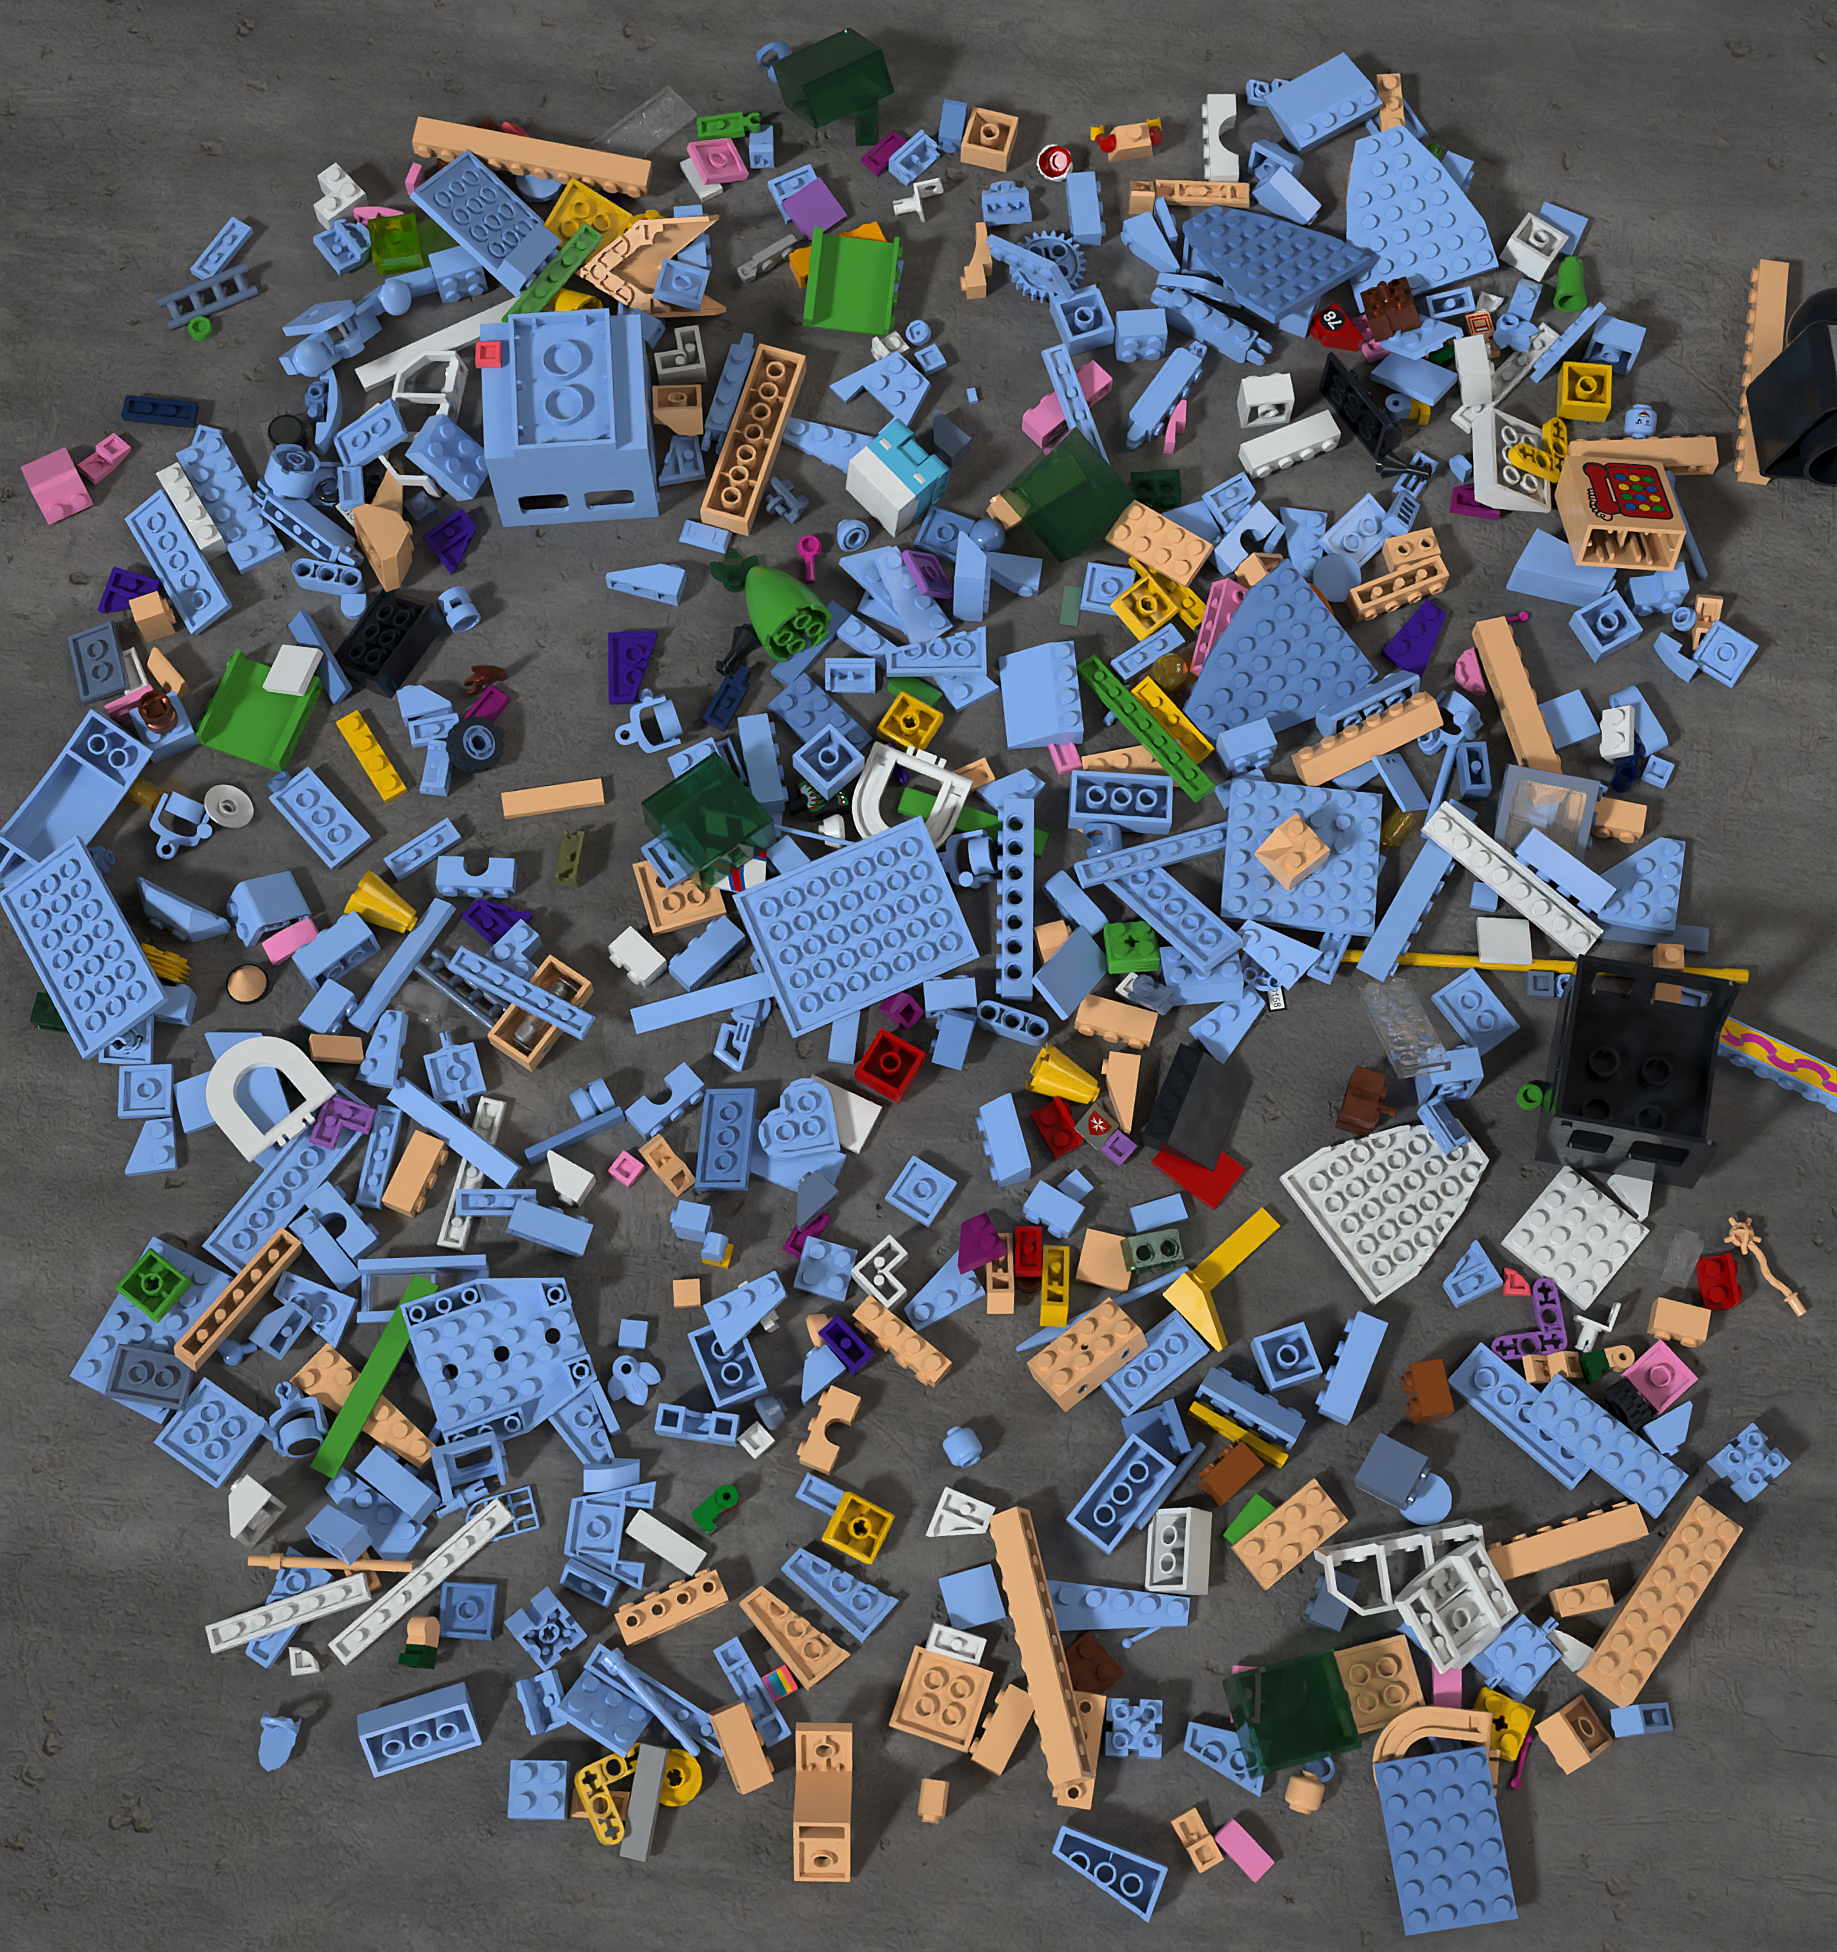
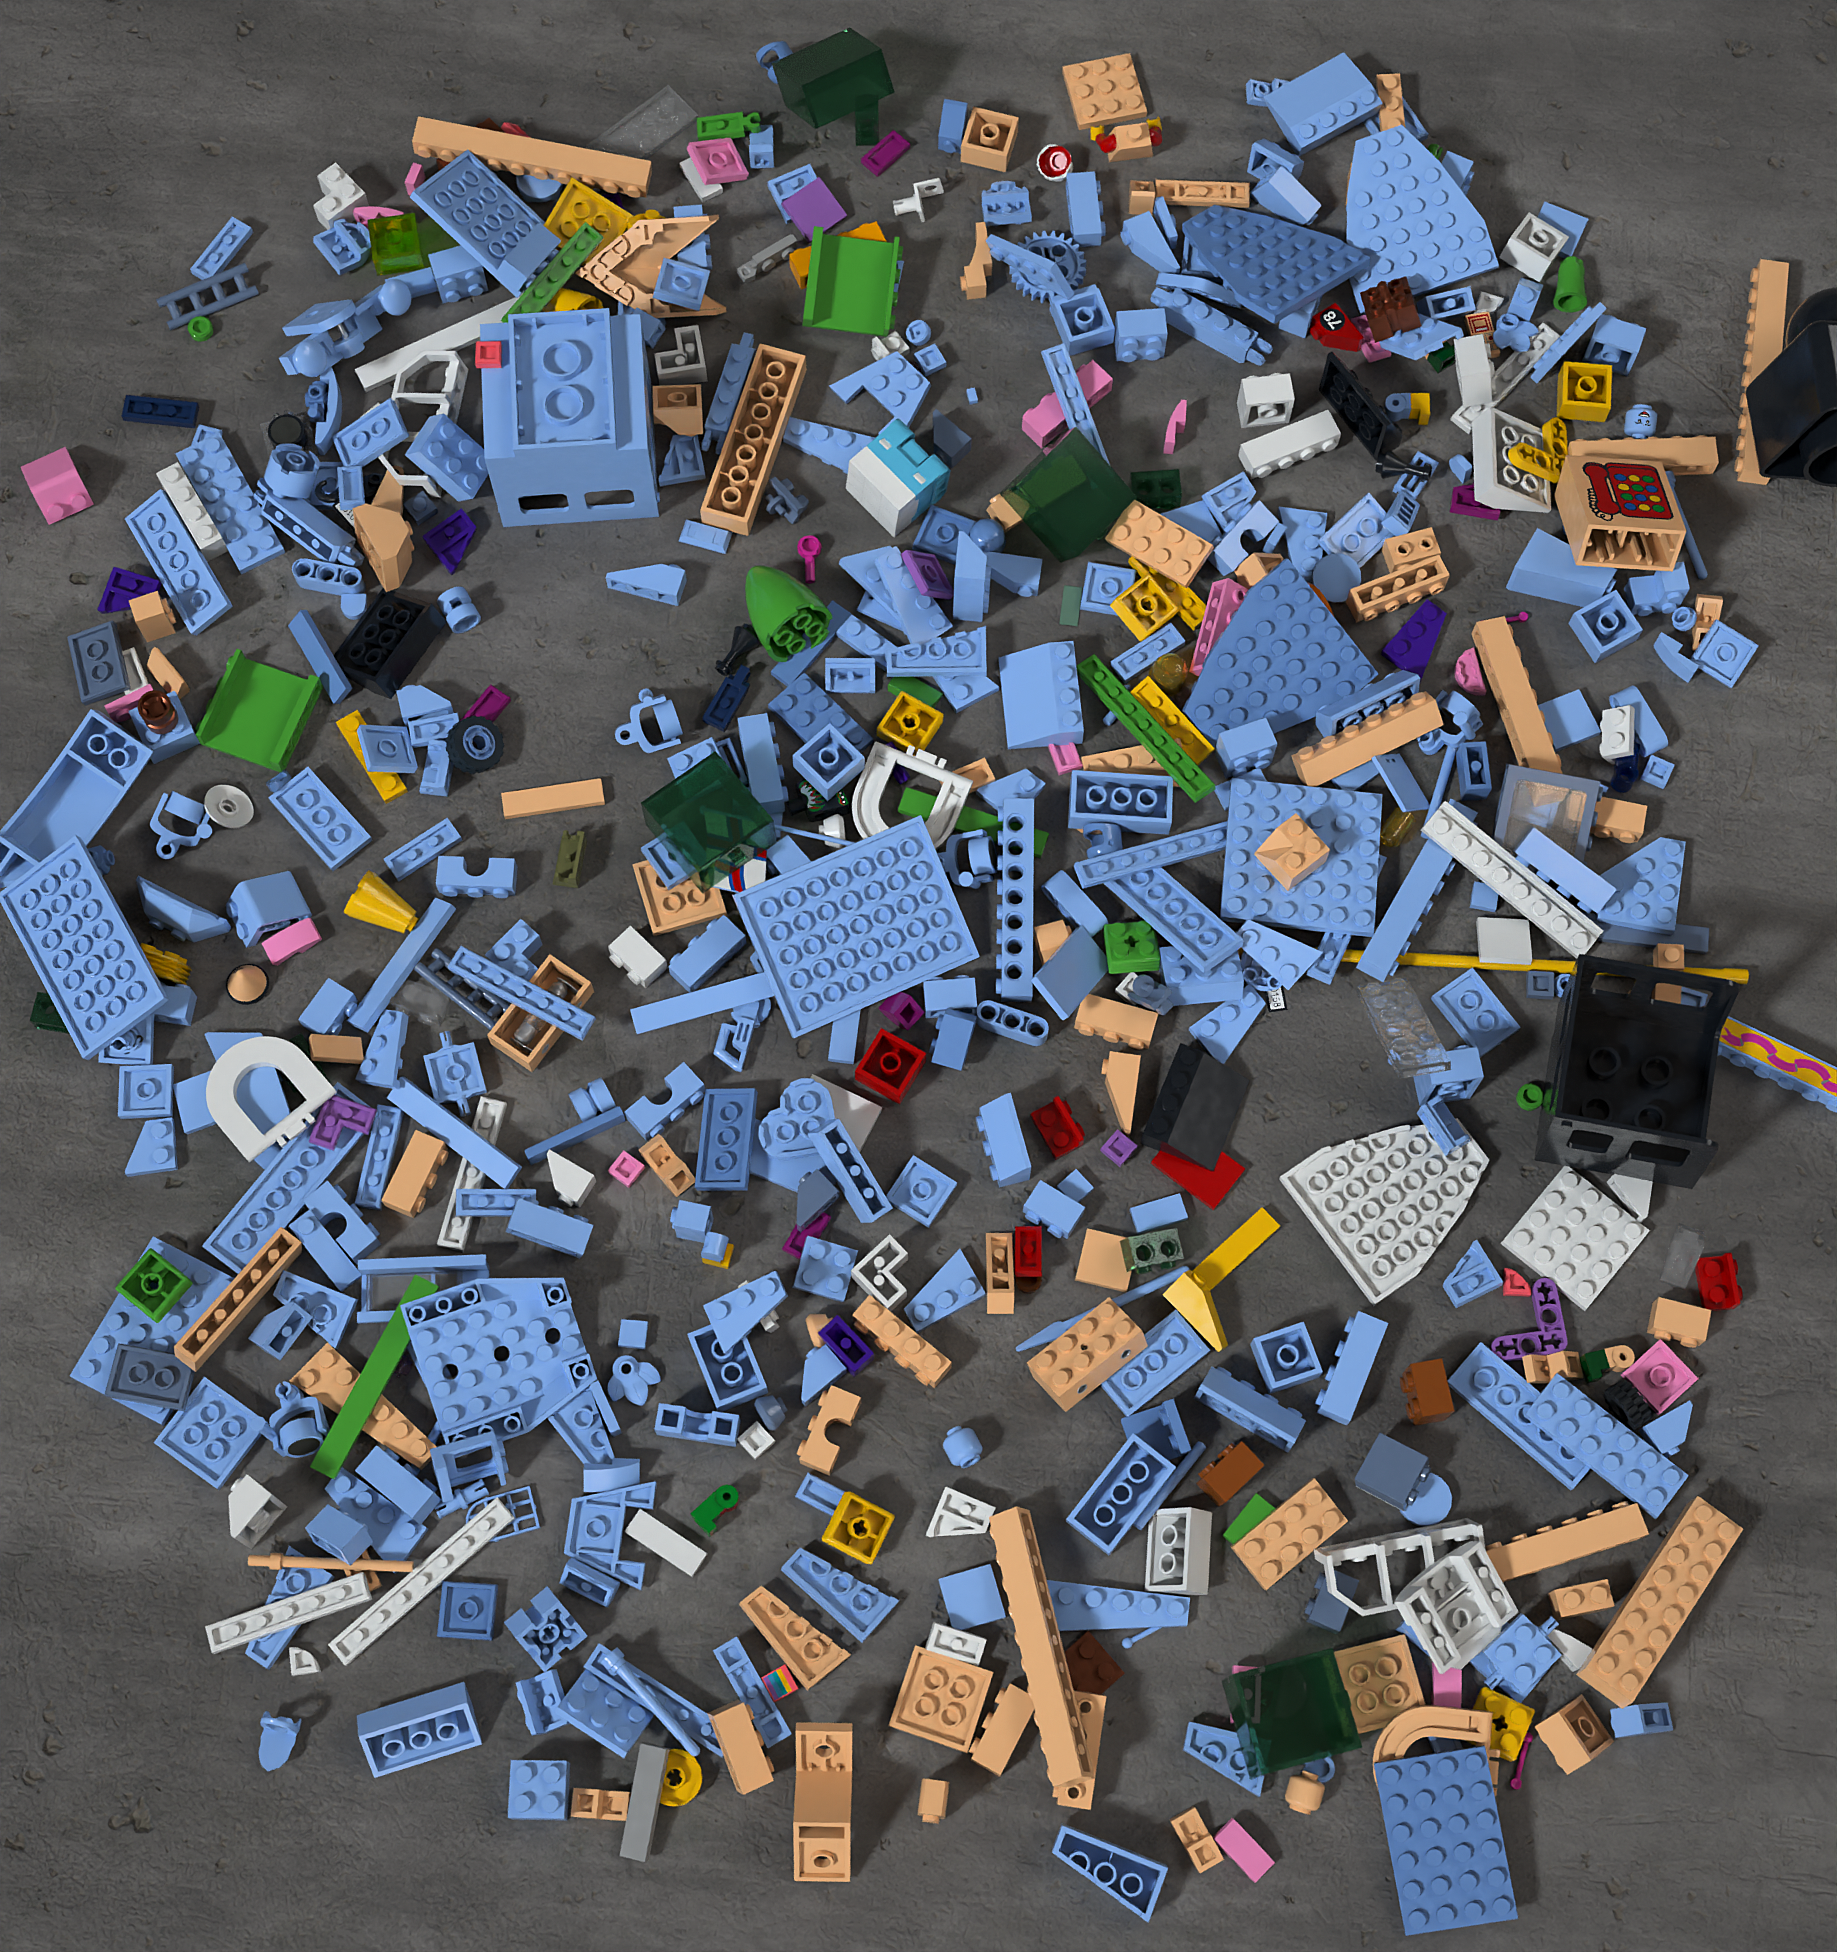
(106, 458): bright pink slope -> none
(146, 793): clear yellow brick -> none
(233, 1351): medium blue animal -> none
(292, 670): white tile -> none
(336, 951): light blue brick -> none
(387, 749): none -> light blue plate
(421, 1643): leg -> none
(483, 675): copper piece -> none
(493, 920): dark purple wing -> none
(601, 1779): yellow beam -> none
(627, 663): dark purple wing -> none
(672, 1608): light nougat brick -> none
(686, 1293): light nougat tile -> none
(733, 568): clear green plate -> none
(850, 1171): none -> light blue brick
(852, 535): light blue brick -> none
(913, 158): light blue hinge -> none
(978, 1243): magenta wing -> none
(1054, 1286): yellow slope -> none
(1060, 1076): yellow cone -> none
(1096, 1126): light grey sticker -> none
(1104, 91): none -> light nougat plate
(1133, 1728): light blue brick -> none
(1164, 393): light blue hinge -> none
(1220, 117): white arch -> none
(1228, 1428): yellow plate -> none
(1363, 1102): copper brick -> none
(1414, 377): light blue tile -> none
(1592, 1328): white bracket -> none
(1743, 1236): light nougat piece -> none
(1748, 1462): light blue brick -> none

